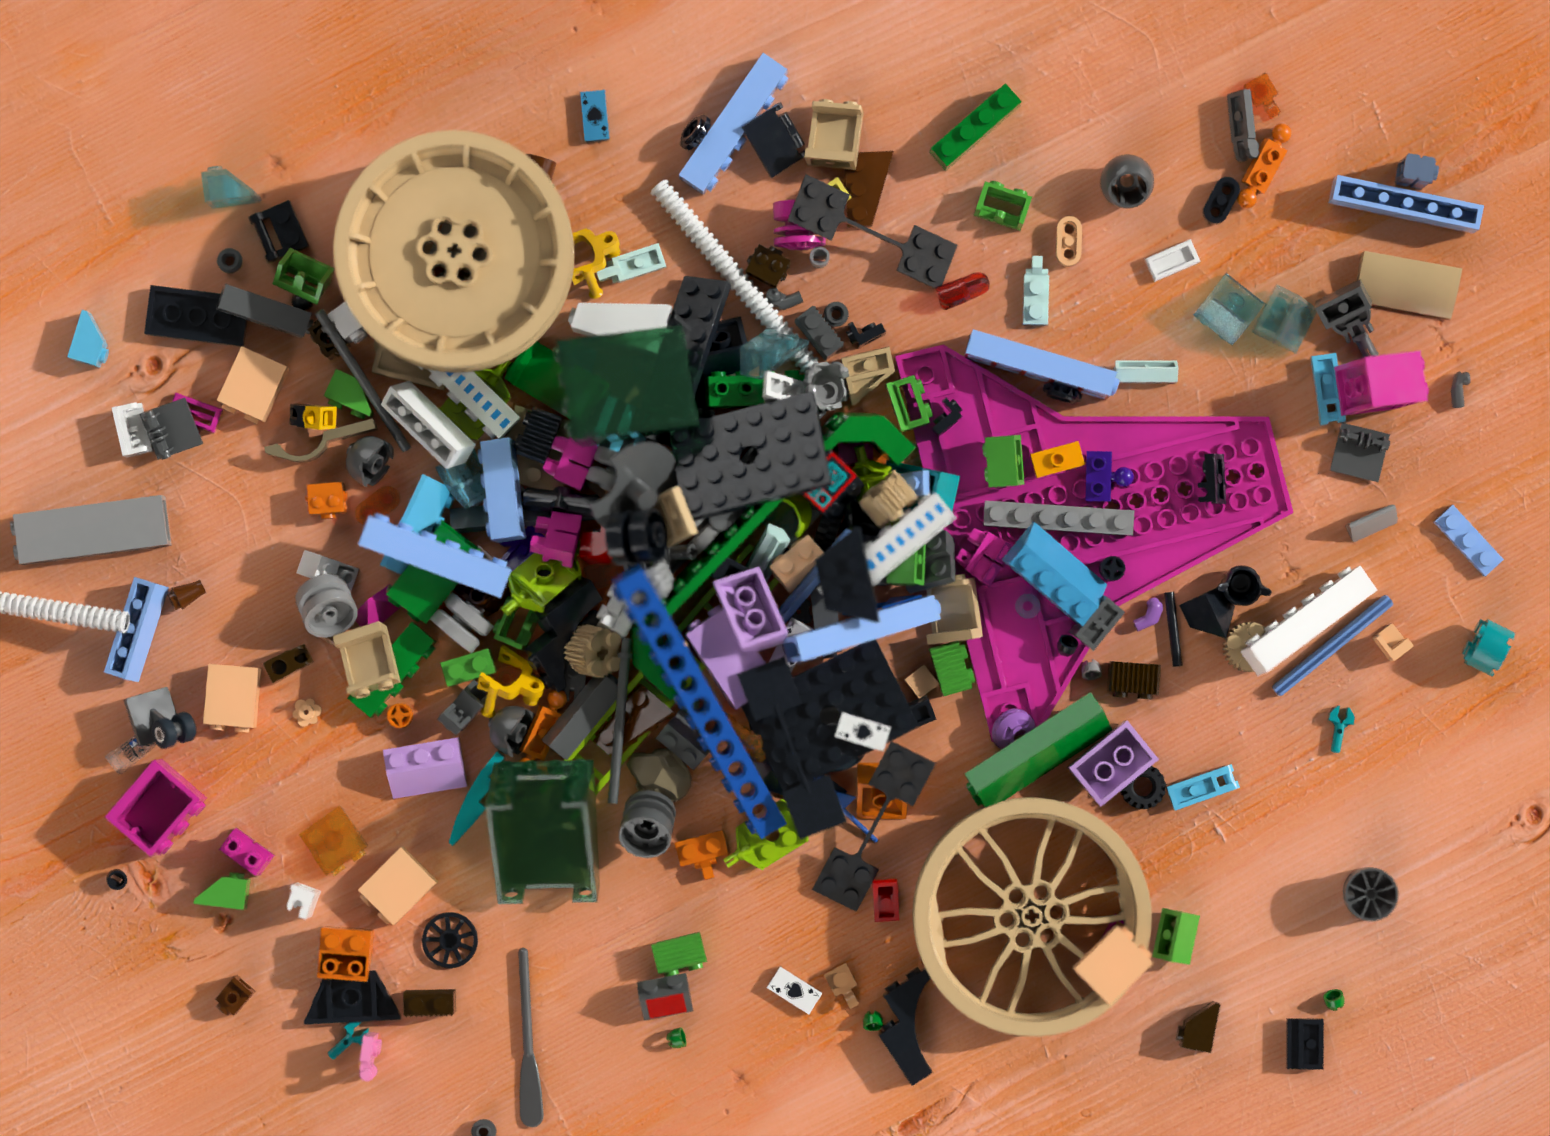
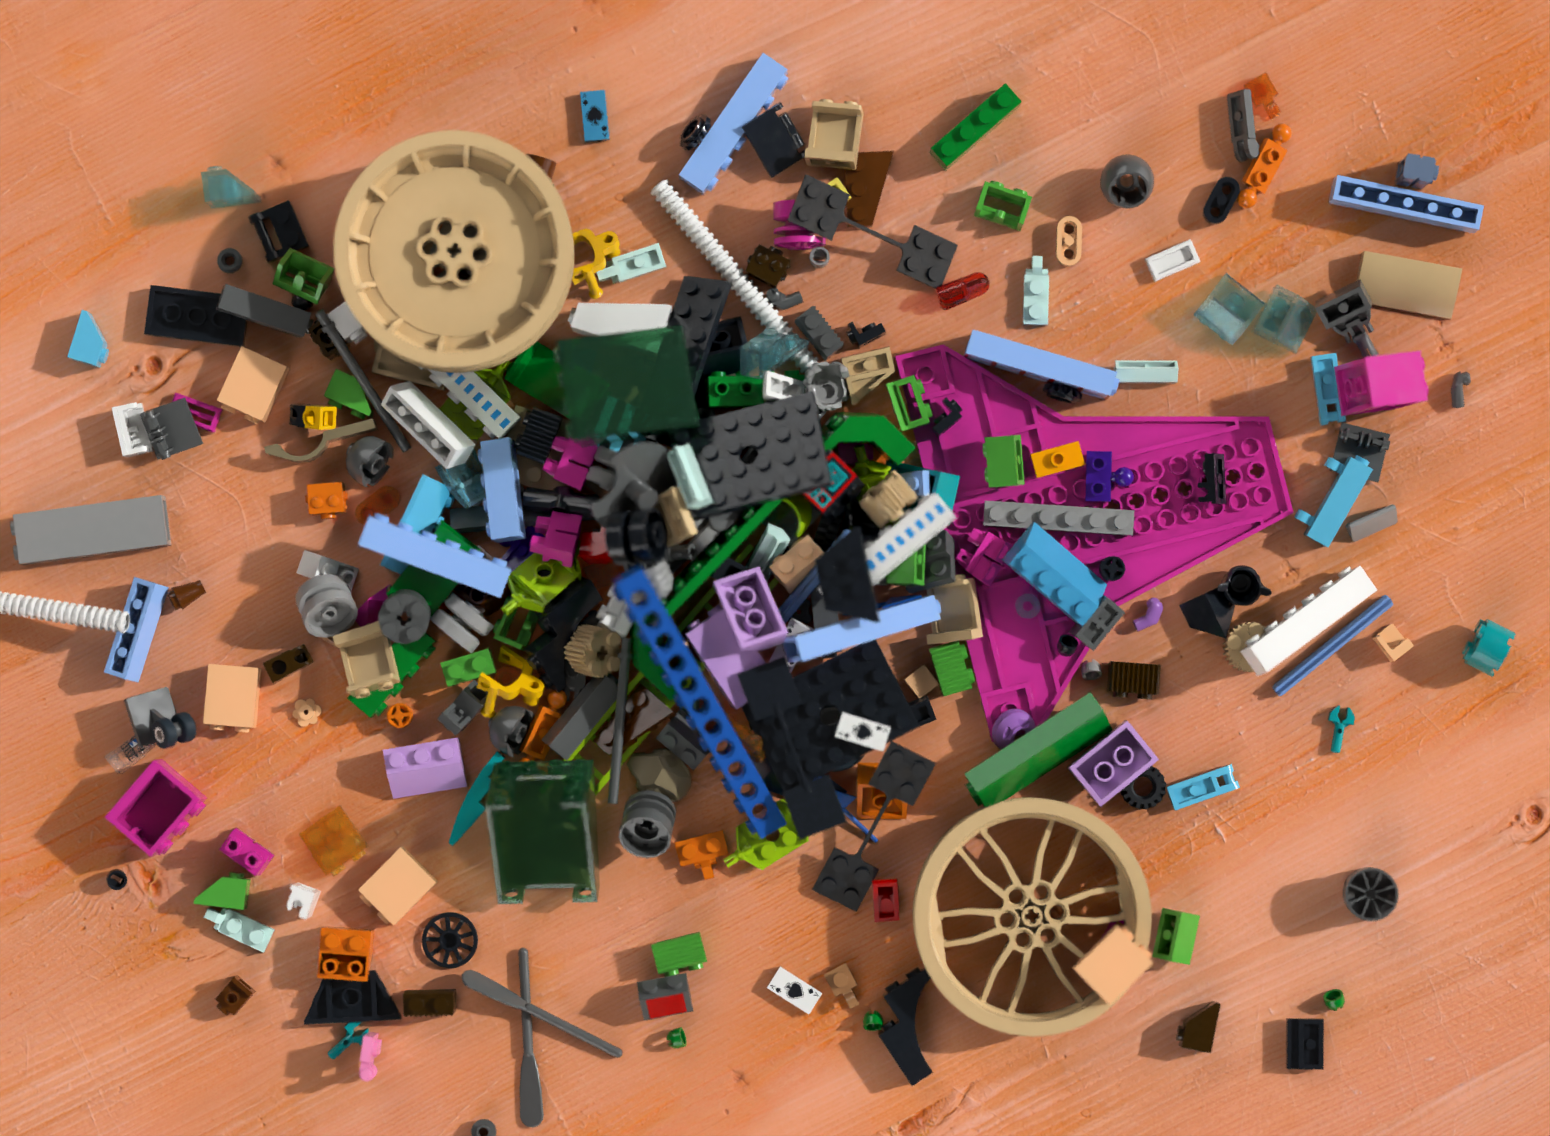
(241, 928): none -> light aqua hinge
(393, 625): none -> dark grey brick
(501, 994): none -> dark grey piece
(689, 477): none -> light aqua piece
(836, 306): dark grey plate -> none
(1173, 629): black bar -> none
(1338, 500): none -> medium azure brick
(1468, 540): light blue plate -> none

